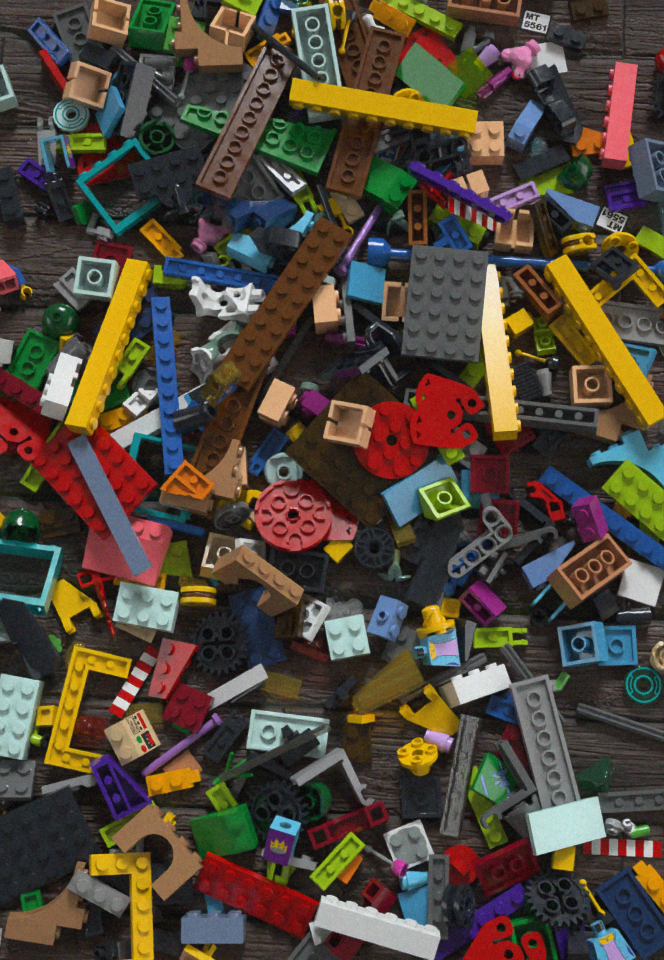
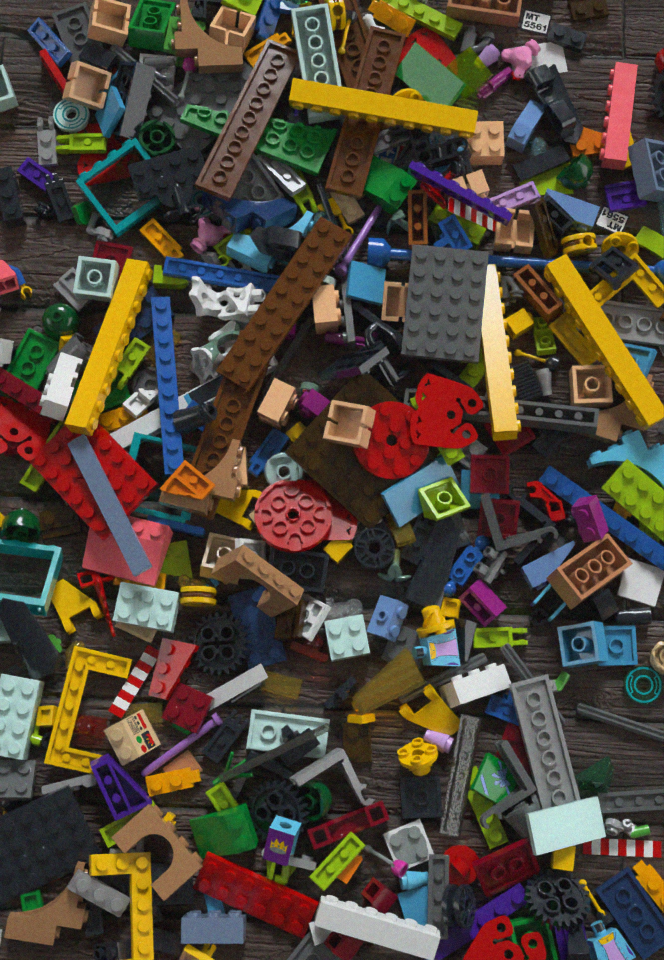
(44, 143): medium azure piece -> none
(224, 377): clear yellow torso -> none
(231, 515): tile -> none
(287, 53): black piece -> none
(476, 545): light grey beam -> none

